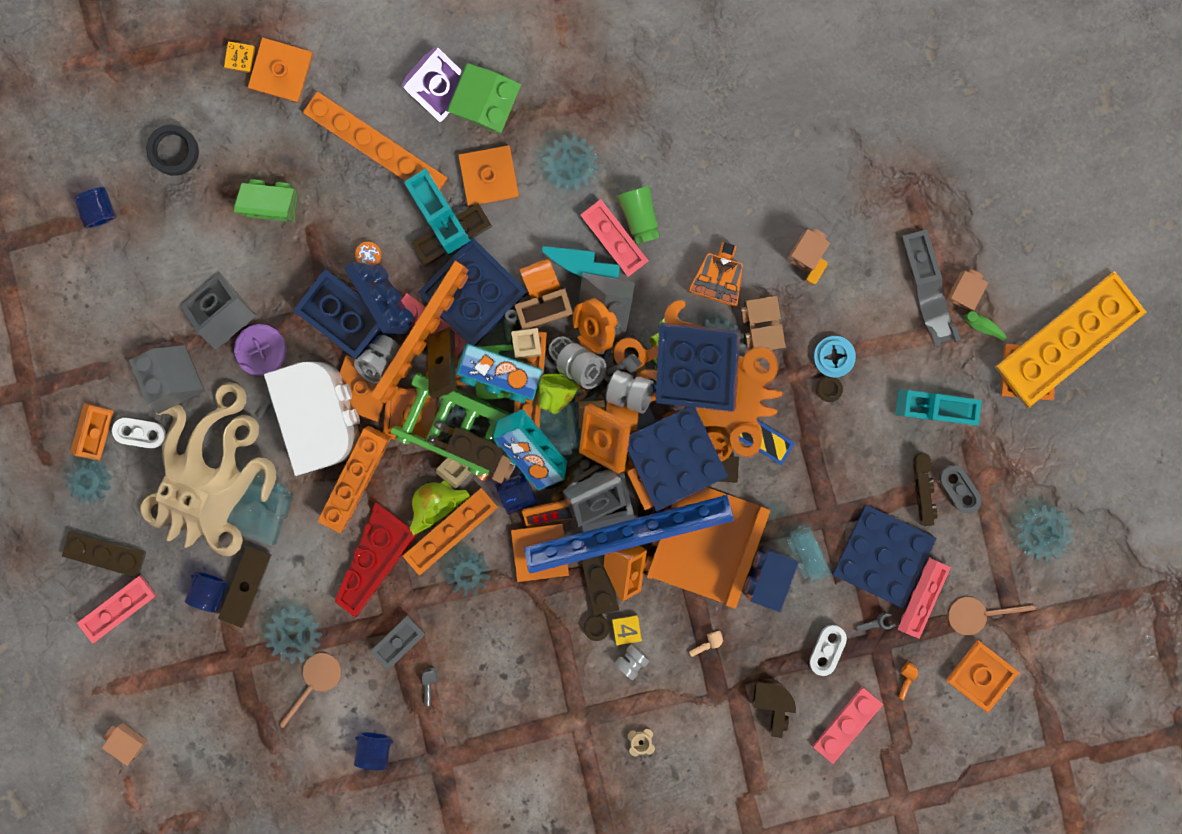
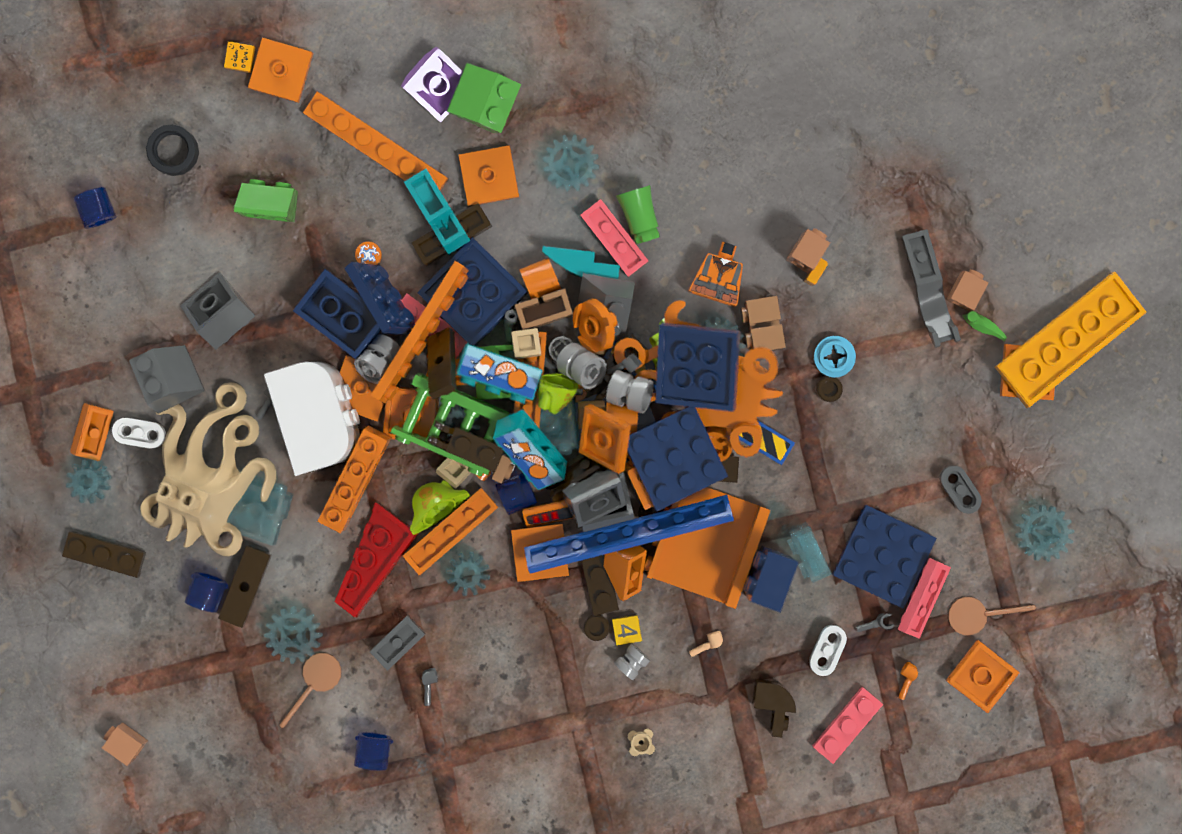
(117, 609): coral plate -> none
(260, 349): medium lavender tile -> none
(924, 487): dark brown hinge -> none
(938, 407): teal slope -> none

